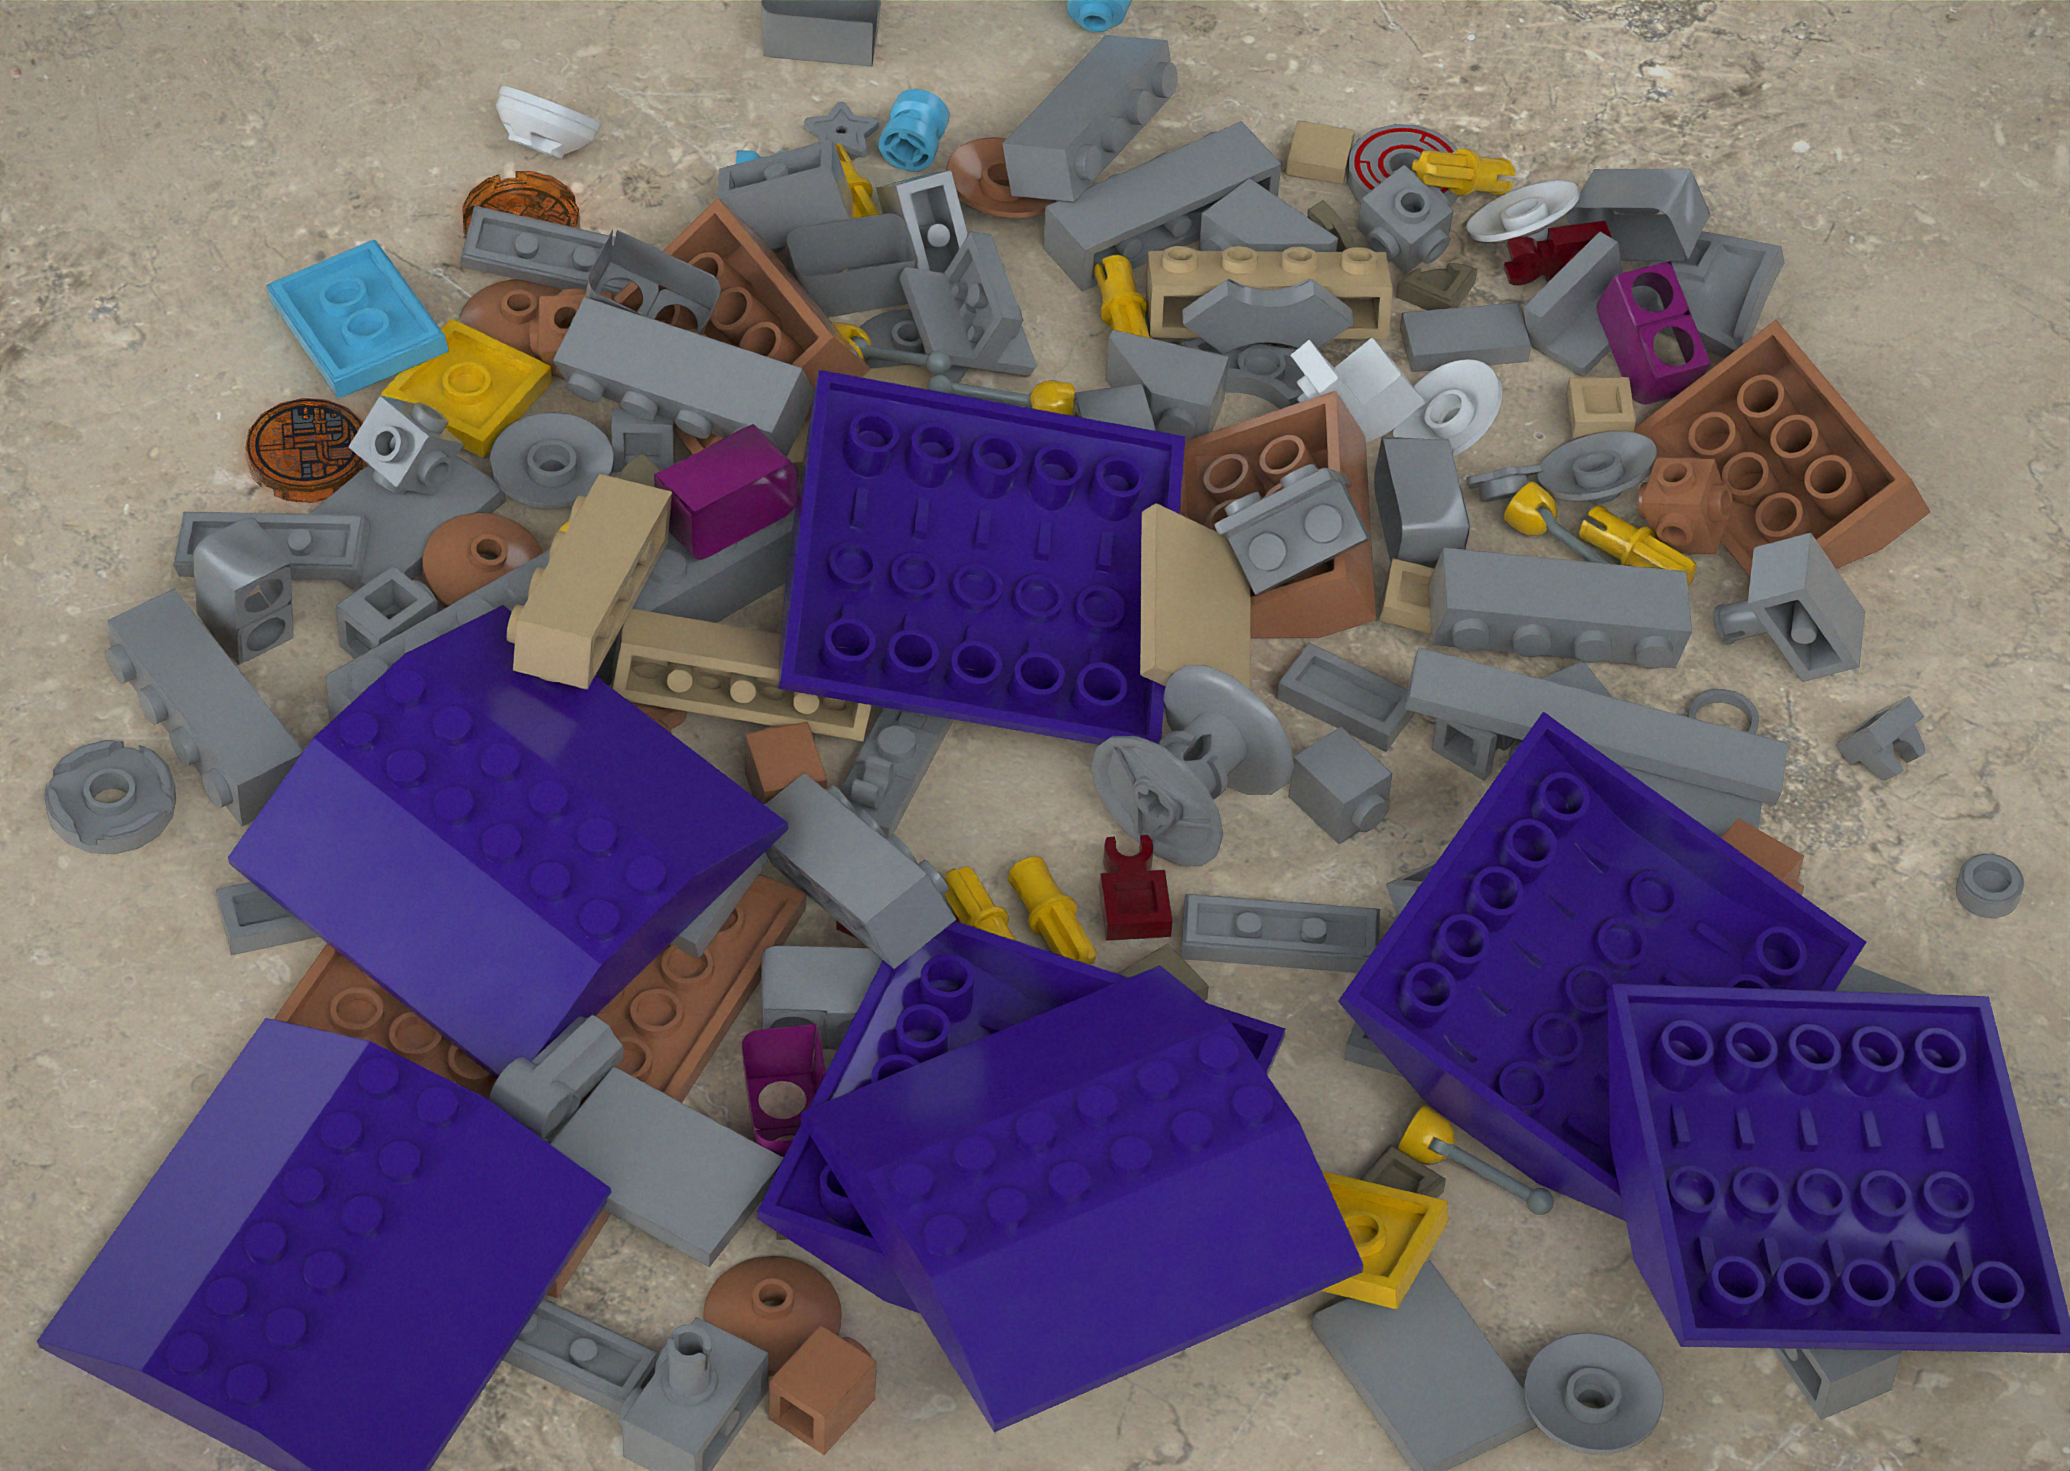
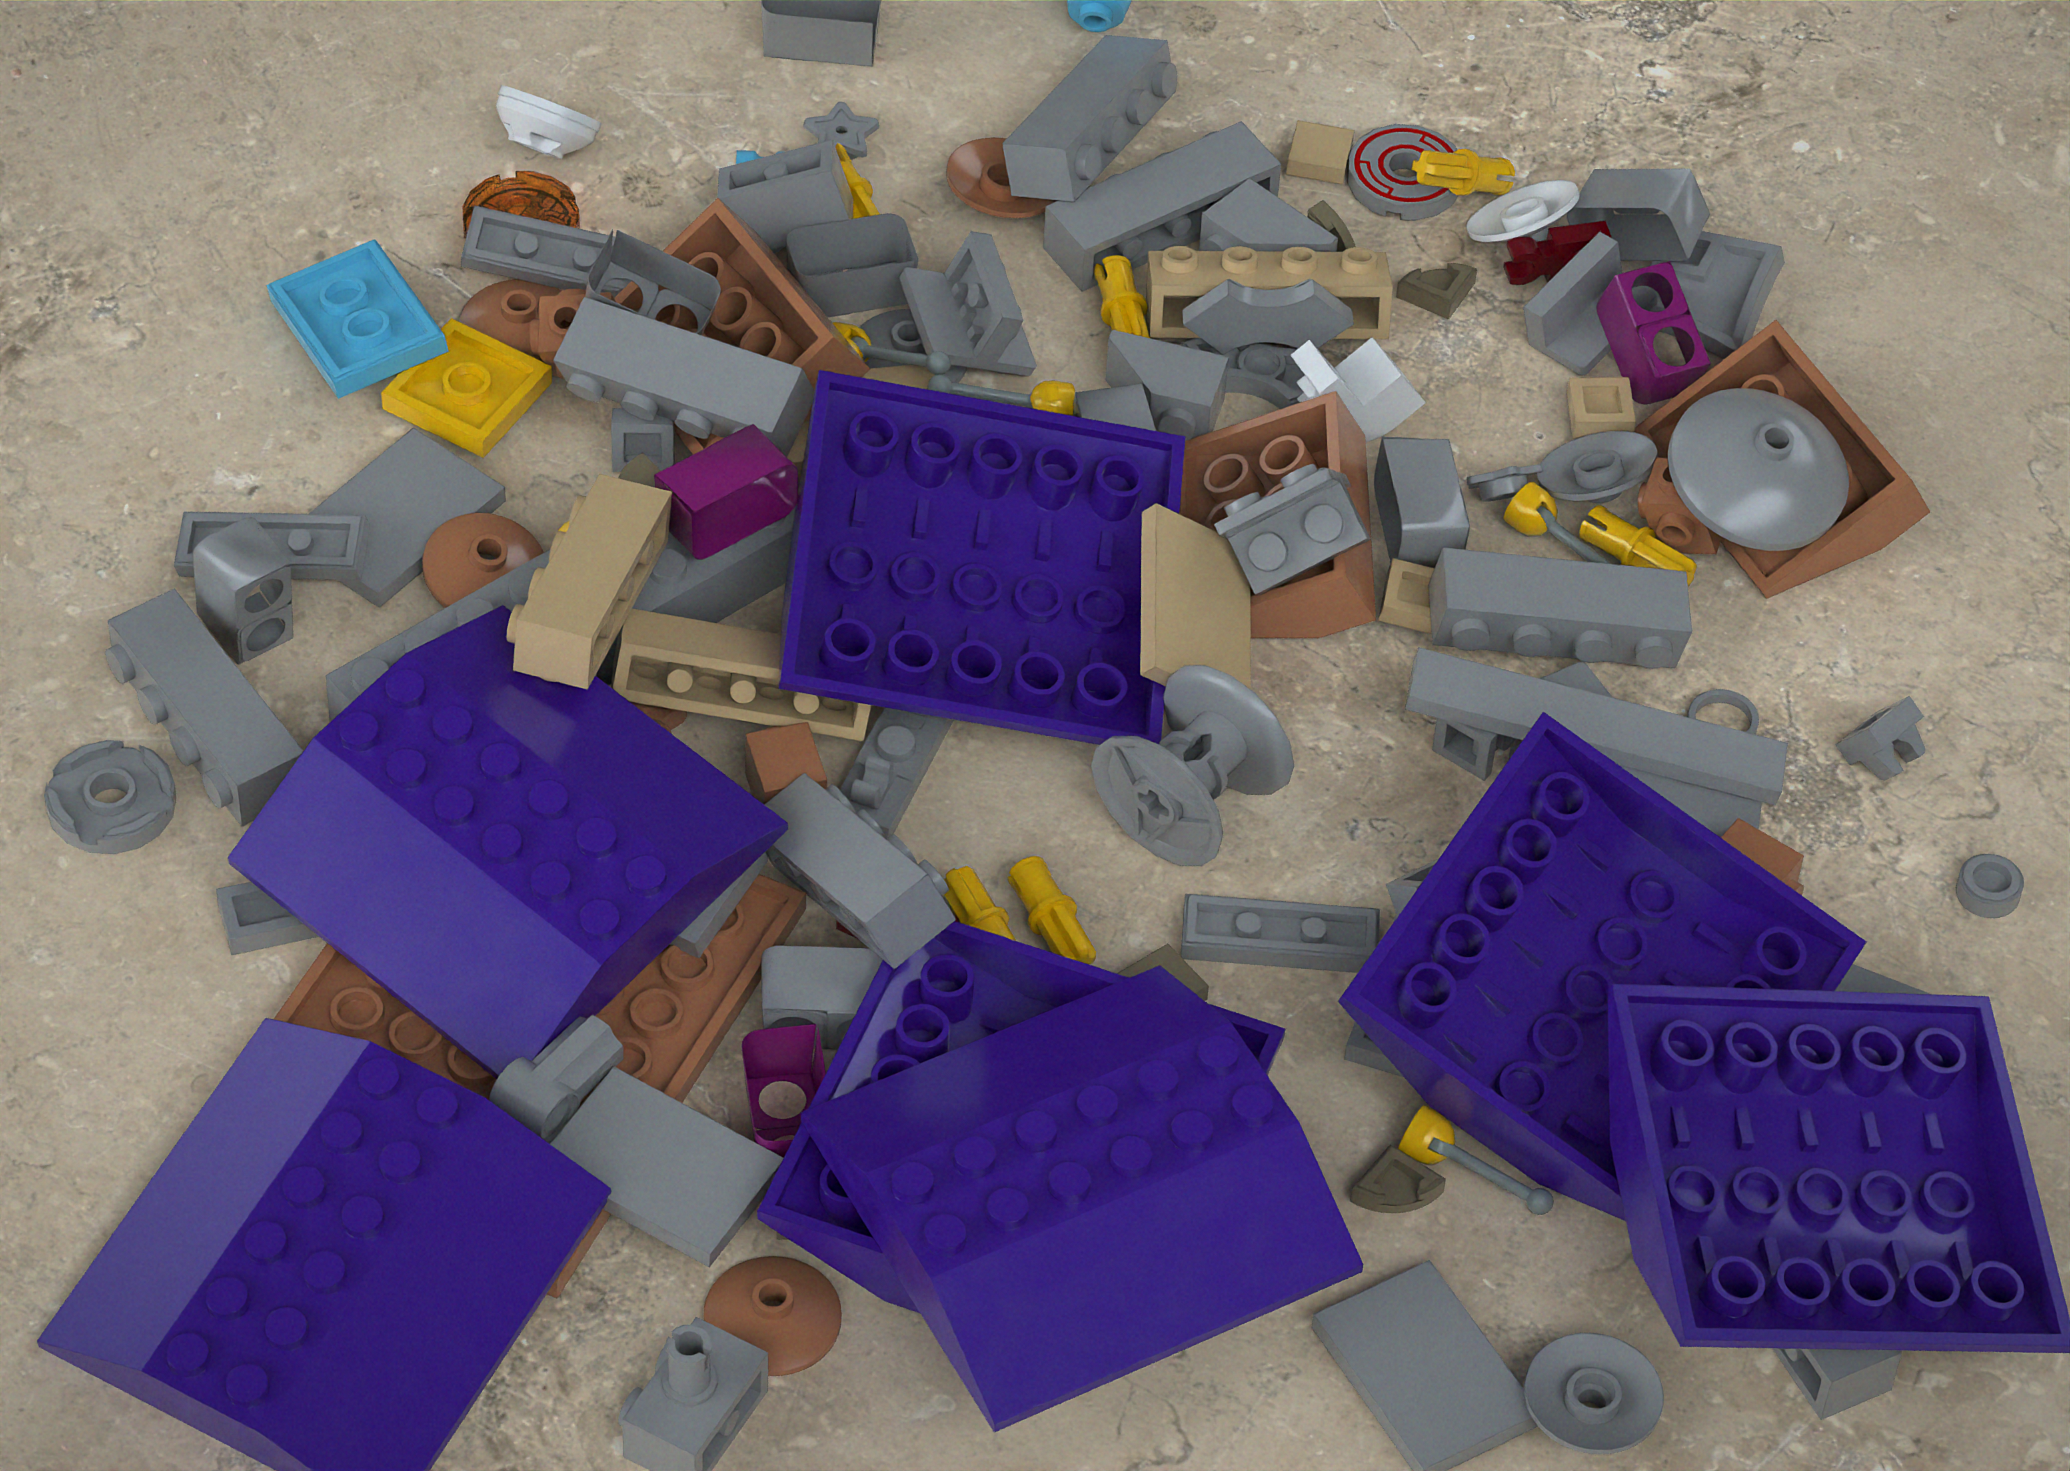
(304, 449): clear orange tile -> none
(382, 611): light grey brick -> none
(406, 446): light grey brick -> none
(550, 459): light grey dish -> none
(582, 1356): light grey tile -> none
(822, 1389): nougat brick -> none
(914, 130): medium azure wheel -> none
(931, 214): light grey slope -> none
(1133, 895): dark red plate -> none
(1340, 785): light grey brick -> none
(1345, 696): light grey tile -> none
(1391, 1233): yellow plate -> none
(1406, 220): light grey brick -> none
(1458, 406): white dish -> none
(1479, 333): light grey tile -> none
(1746, 487): none -> light grey dish
(1801, 606): light grey brick -> none

